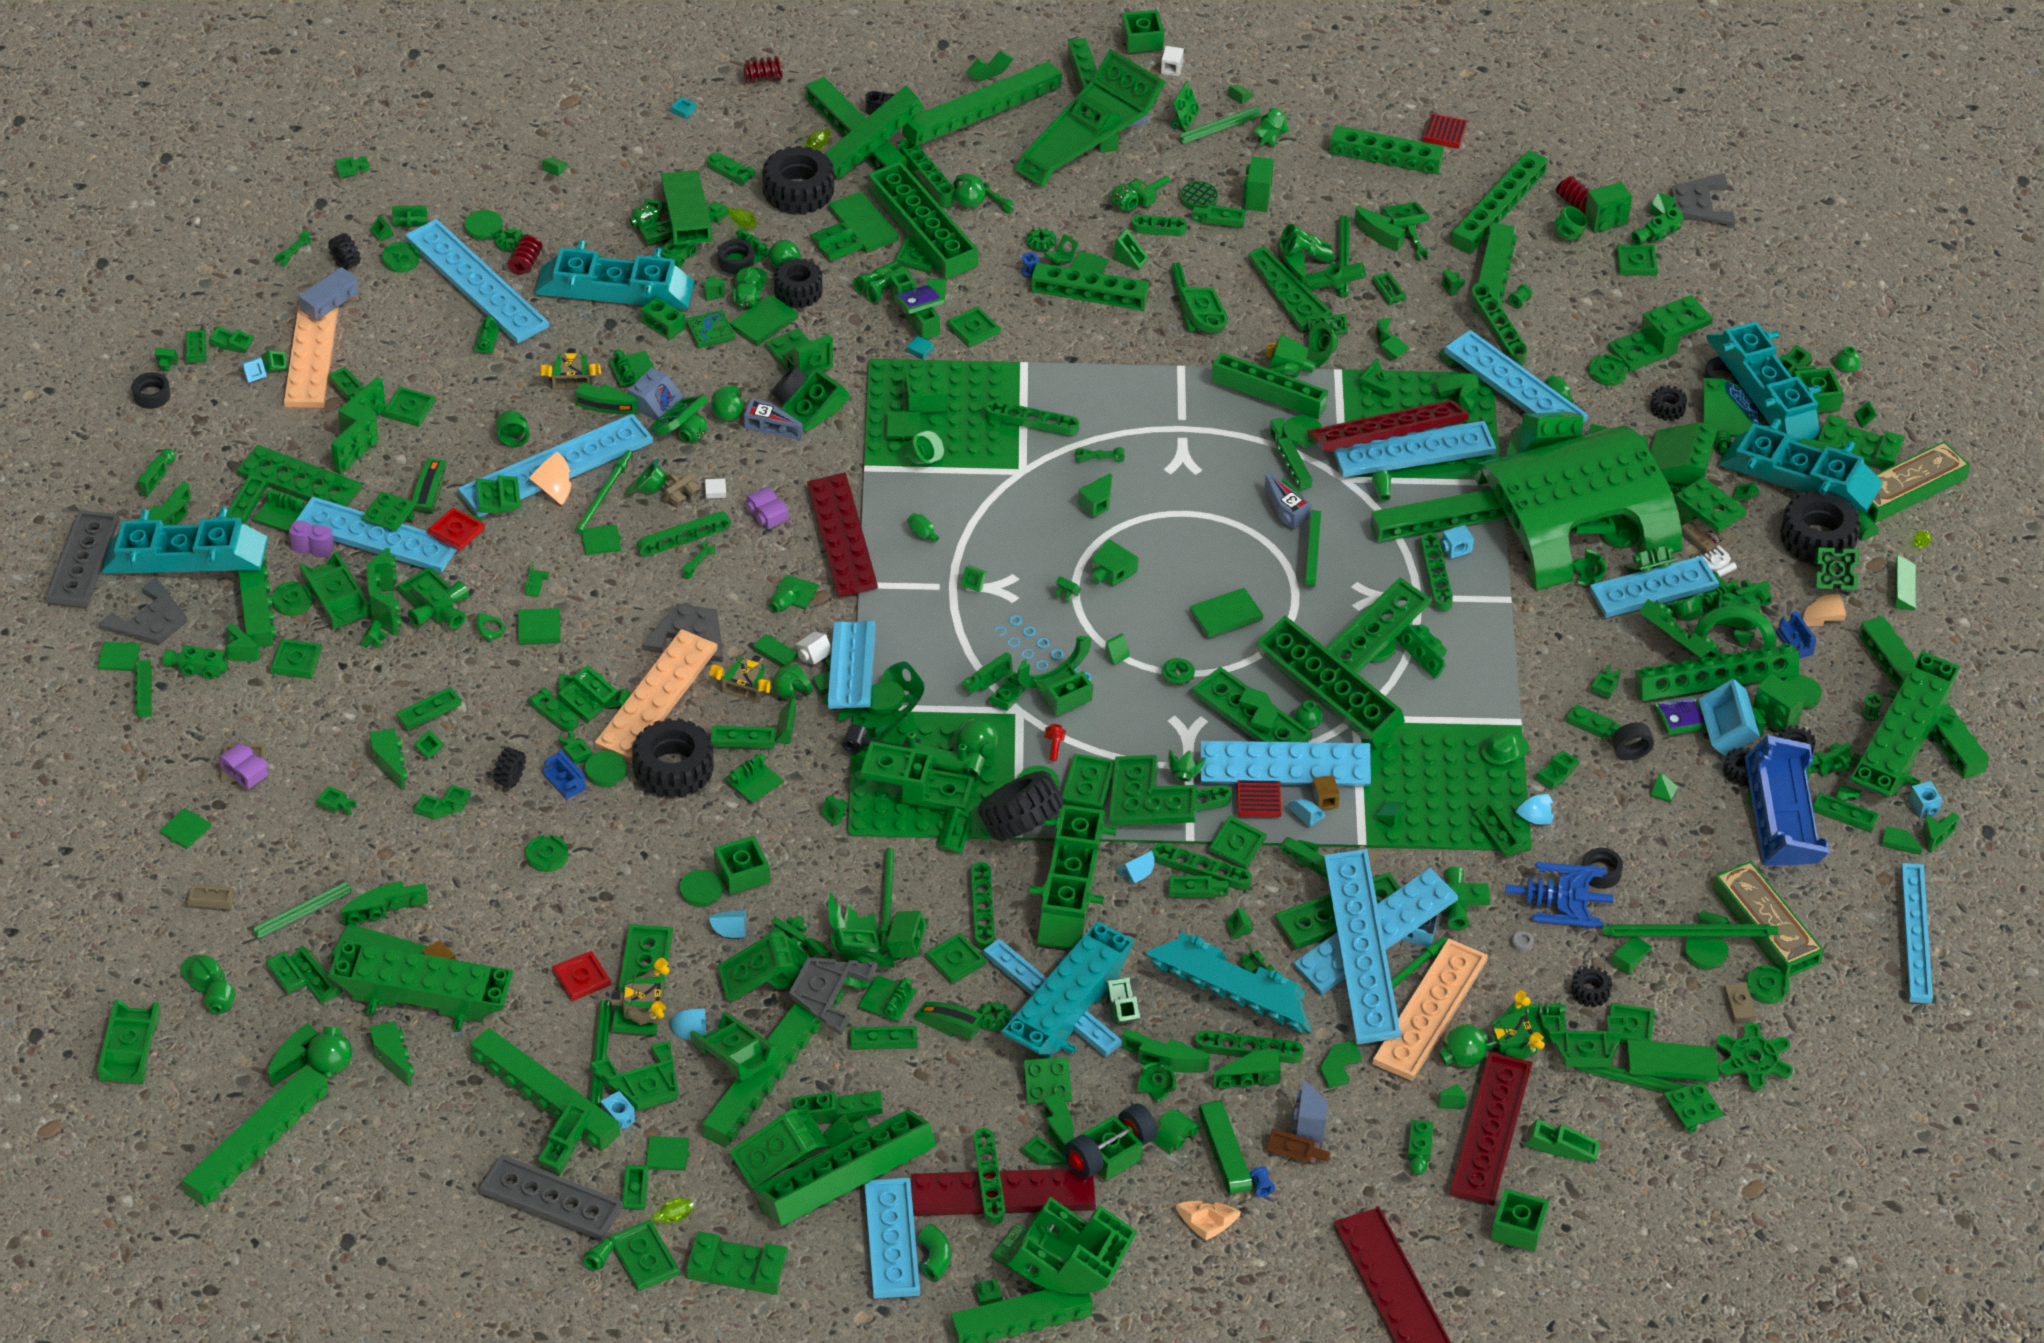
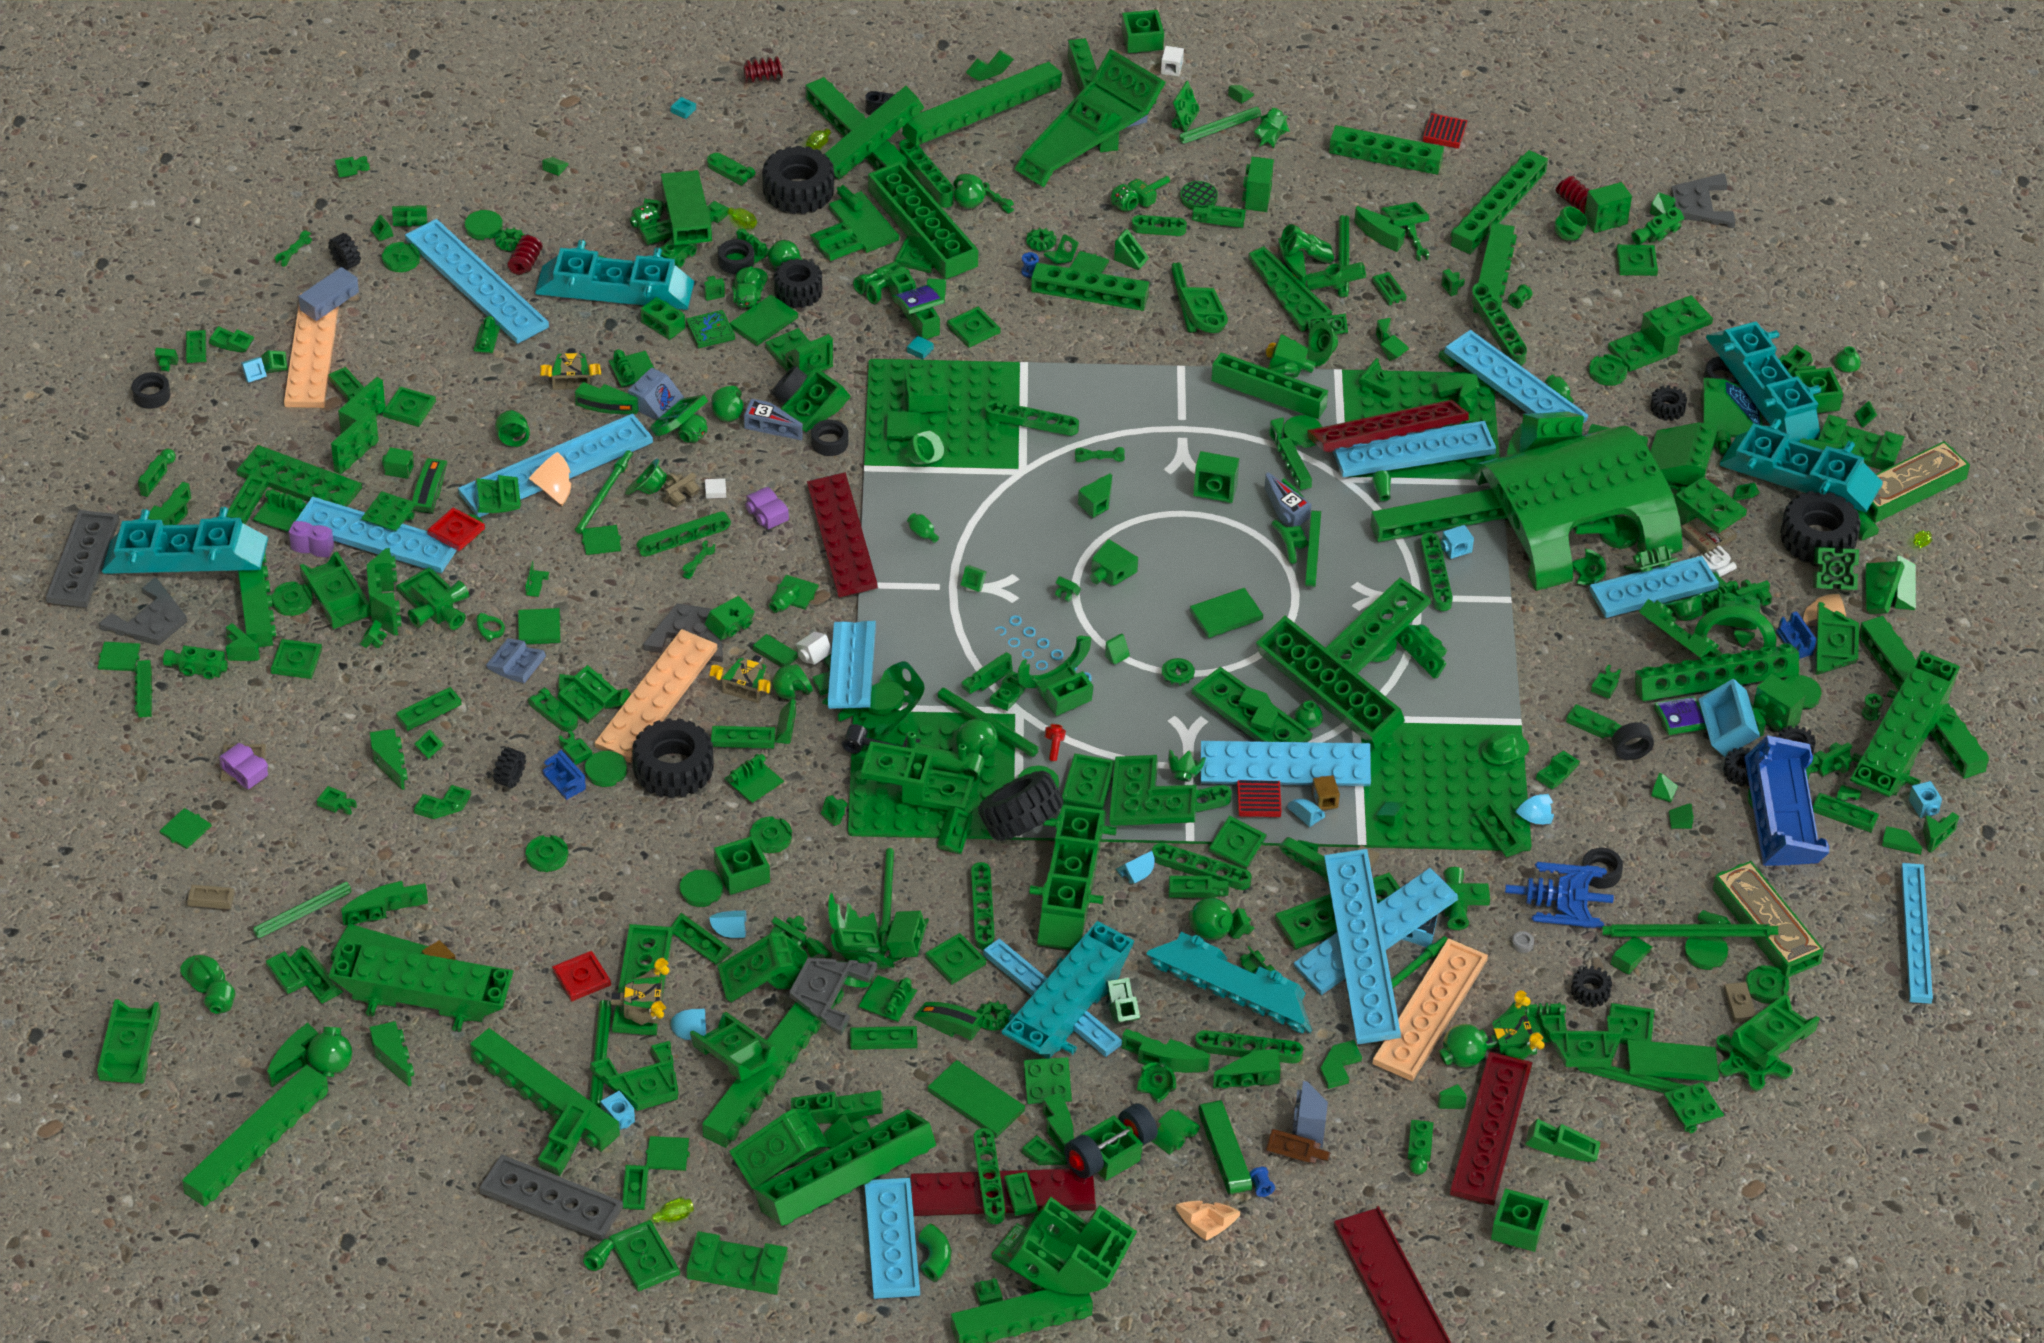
(398, 463): none -> green brick
(516, 660): none -> sand blue slope
(700, 939): none -> green slope
(729, 618): none -> green brick
(772, 834): none -> green tile
(829, 427): none -> black tyre
(849, 197): none -> green piece
(975, 713): none -> green axle
(976, 1098): none -> green tile
(1020, 1193): none -> green plate
(1211, 919): none -> green brick
(1216, 476): none -> green brick
(1292, 538): none -> green piece
(1681, 817): none -> green slope
(1772, 1032): none -> green piece
(1836, 640): none -> green wing
(1881, 585): none -> green wing

